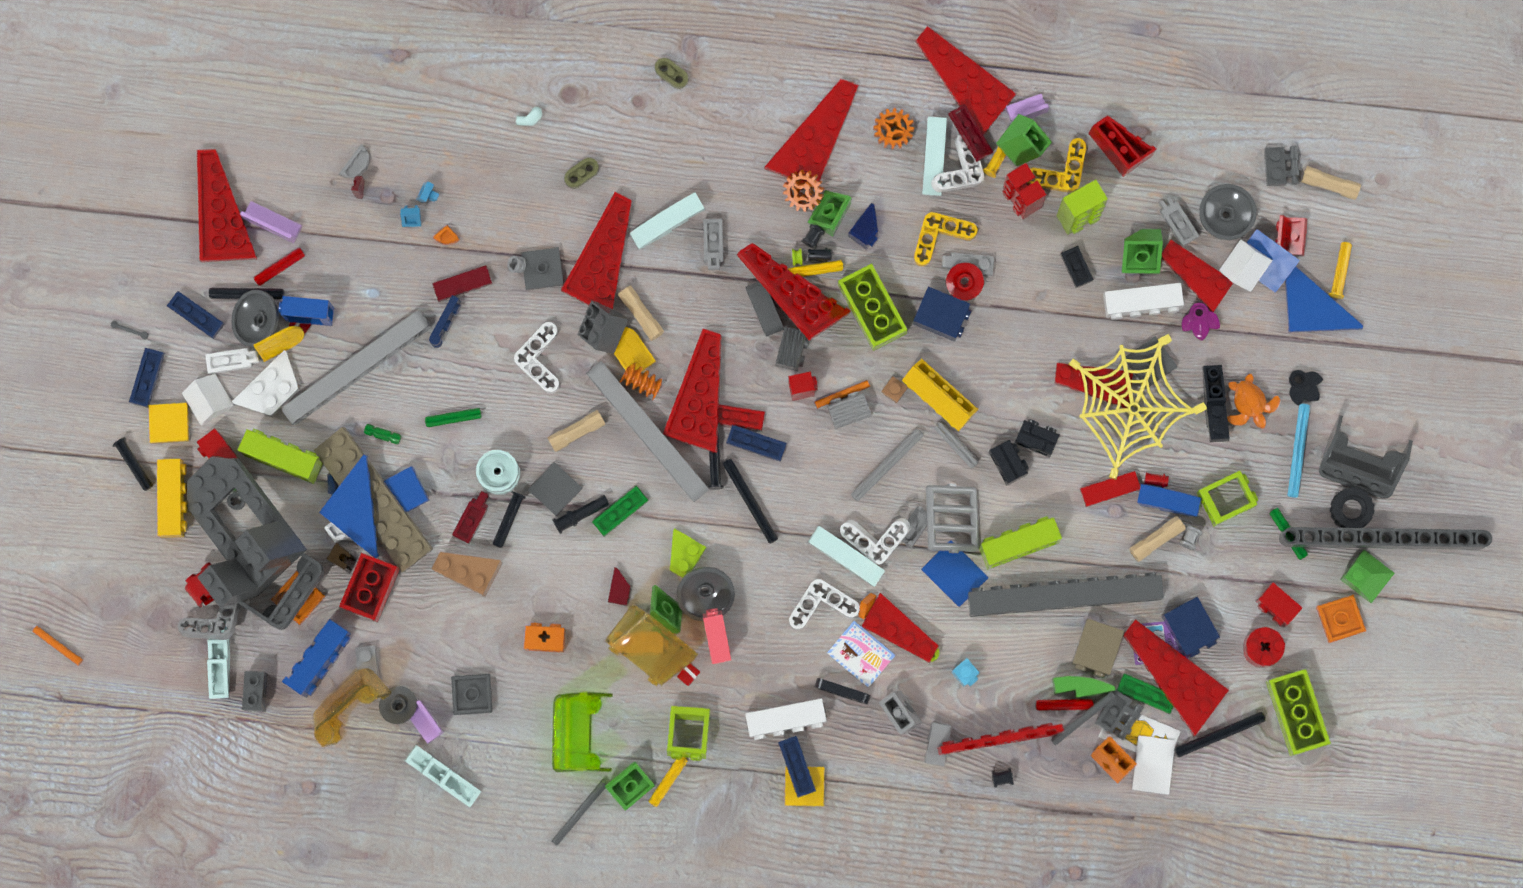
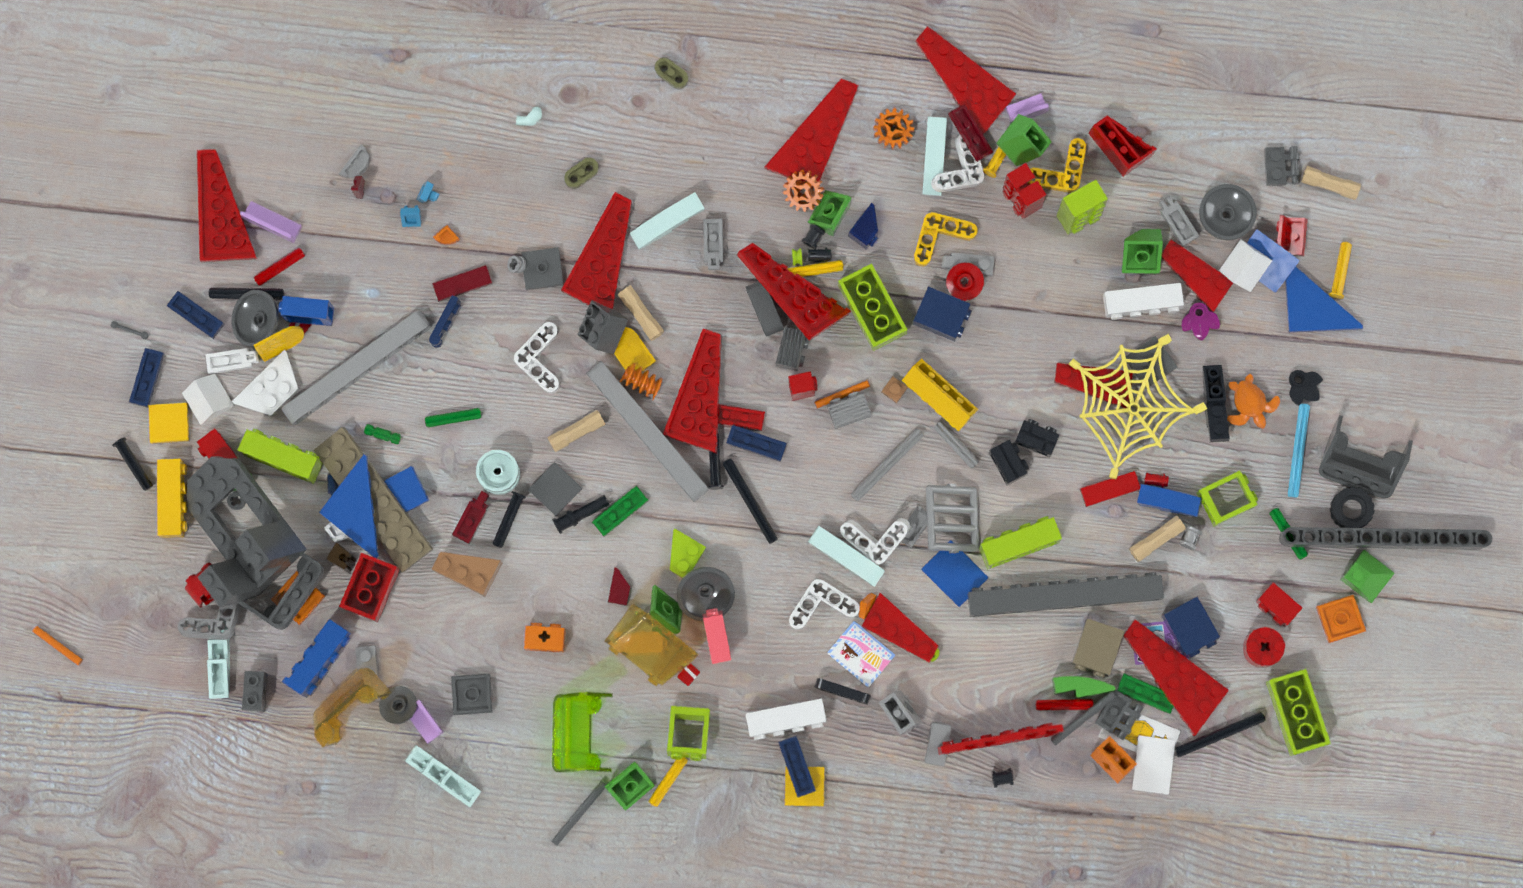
(966, 673): medium azure brick -> none
(1076, 267): black plate -> none

